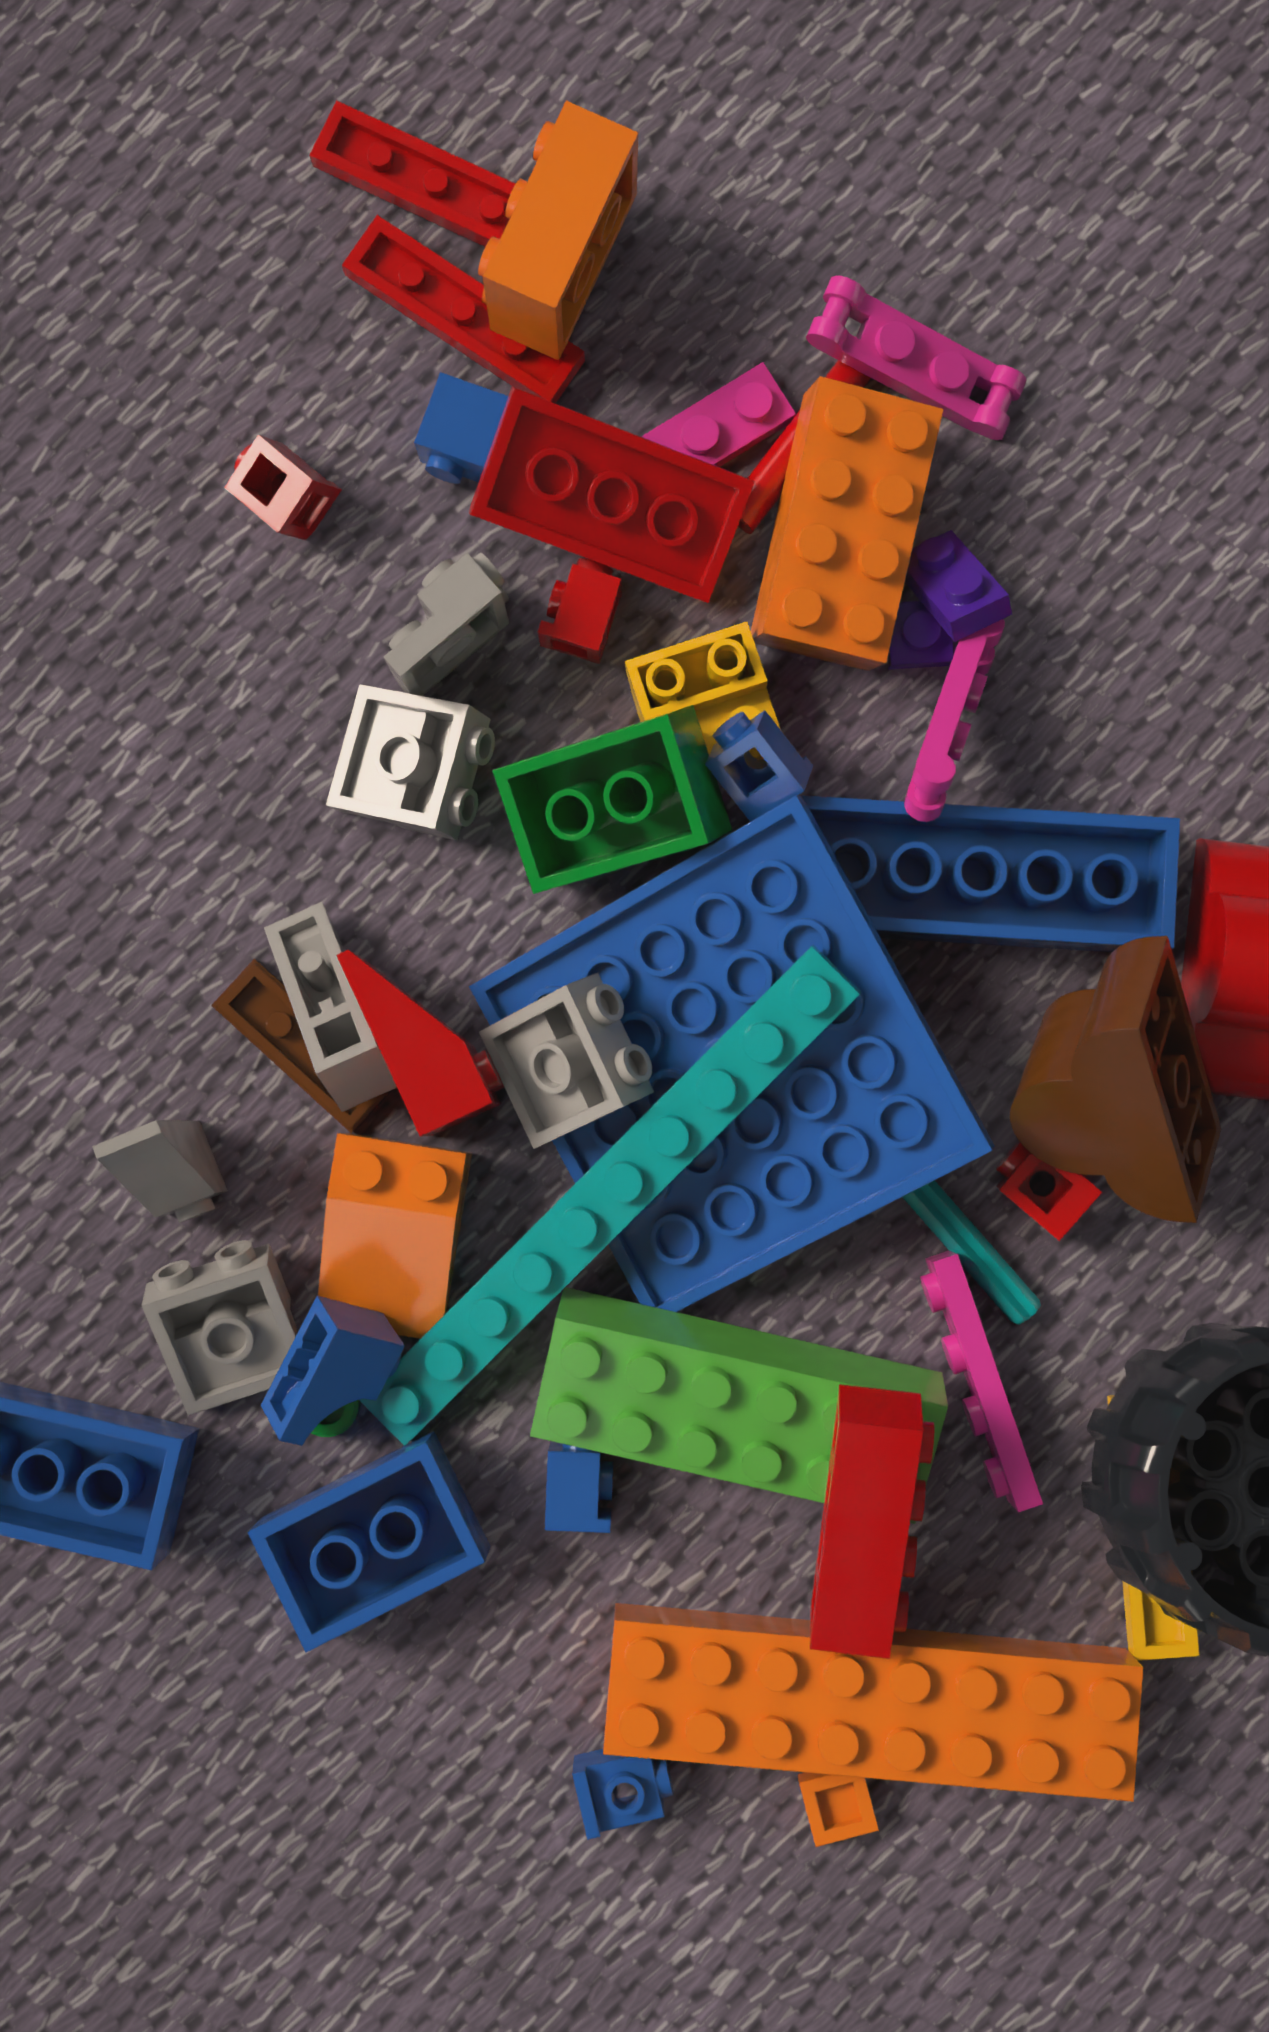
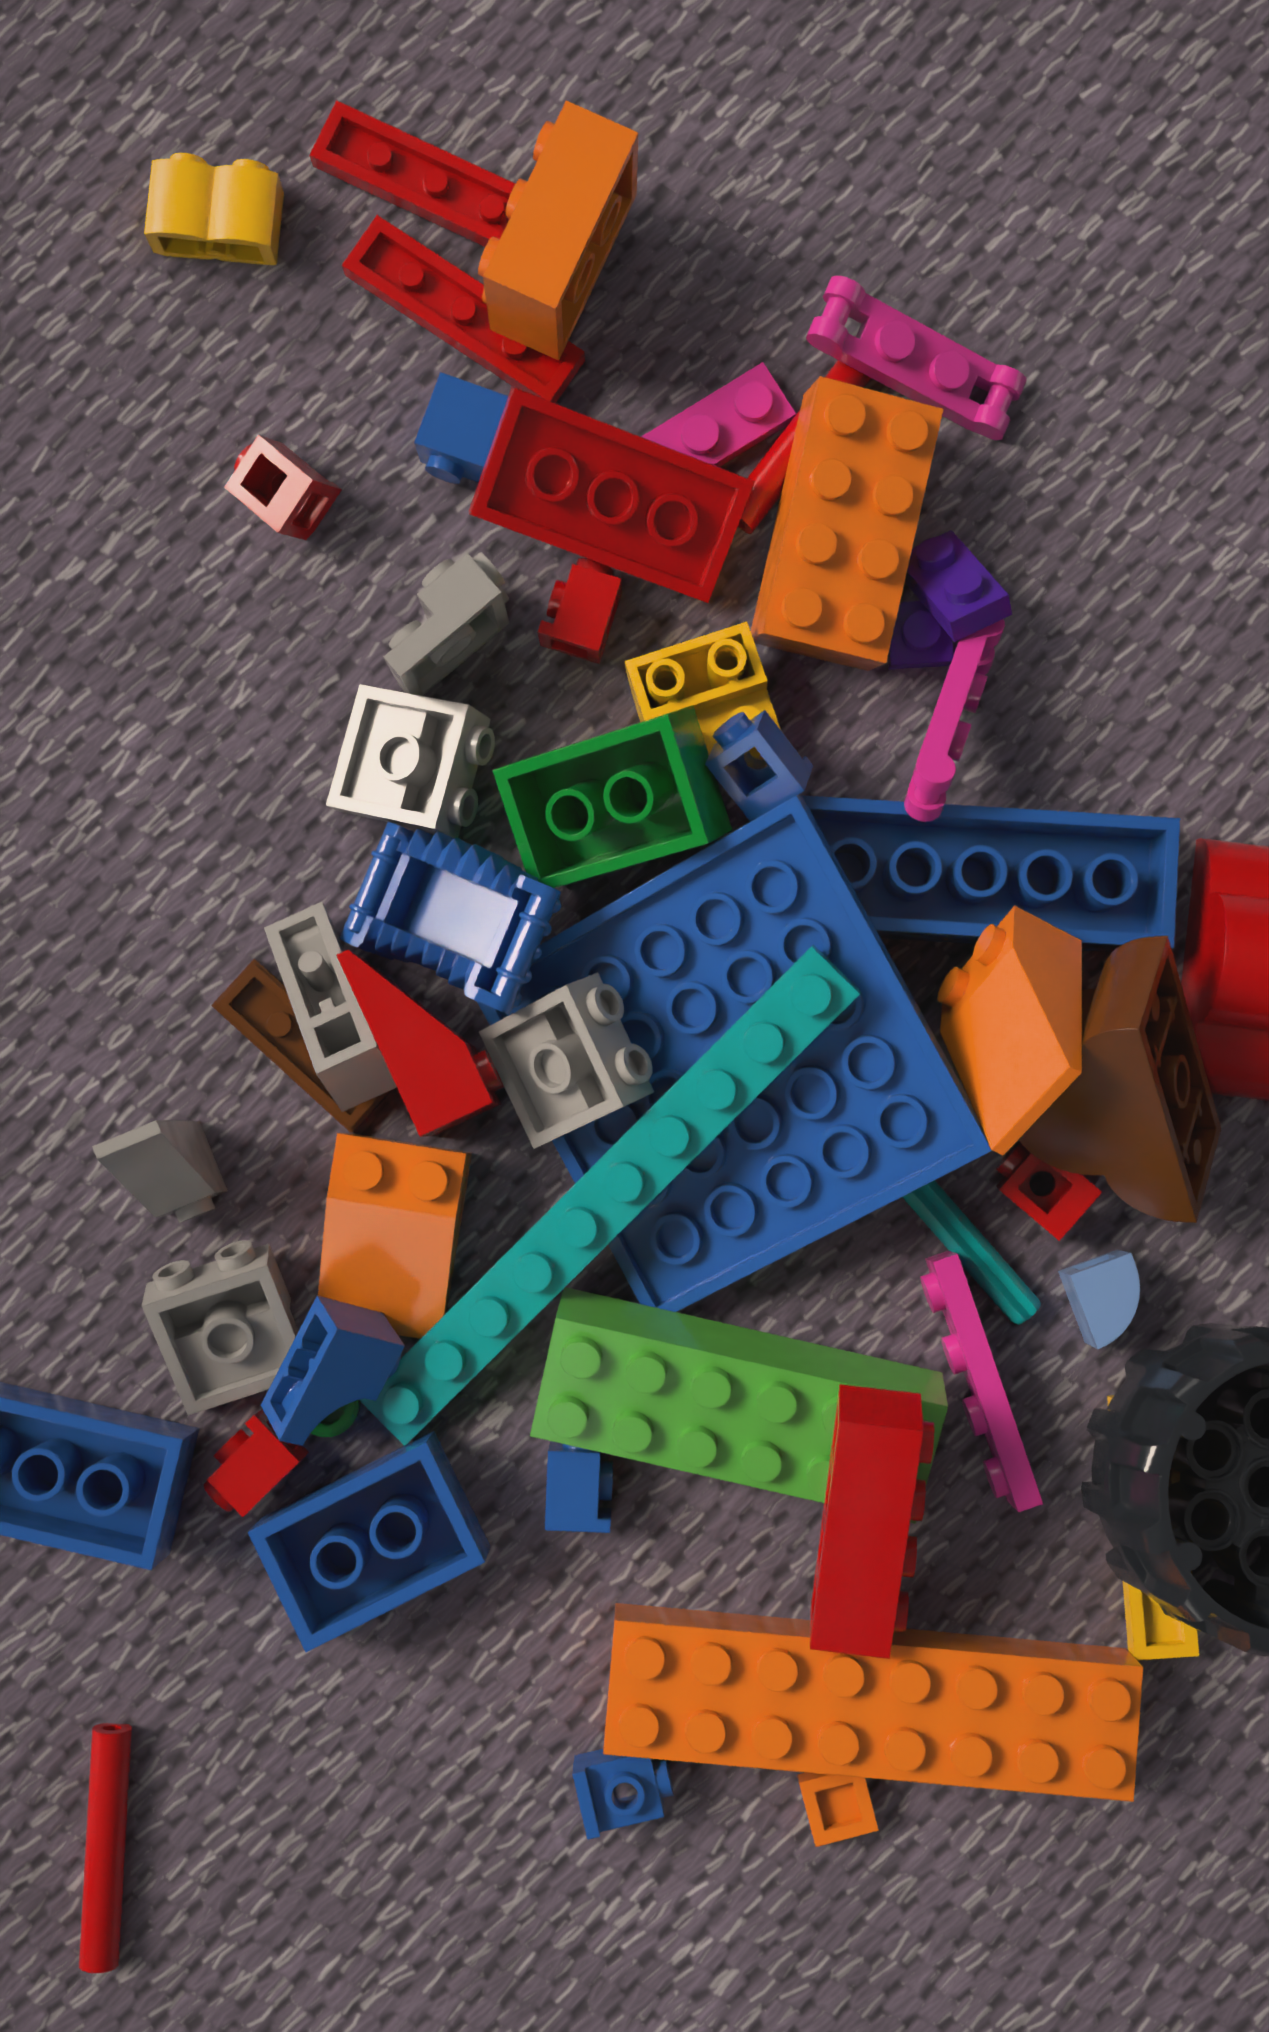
(105, 1847): none -> red piece
(213, 210): none -> yellow brick
(251, 1466): none -> red brick
(453, 913): none -> blue piece
(1015, 1023): none -> orange slope
(1103, 1295): none -> medium blue brick

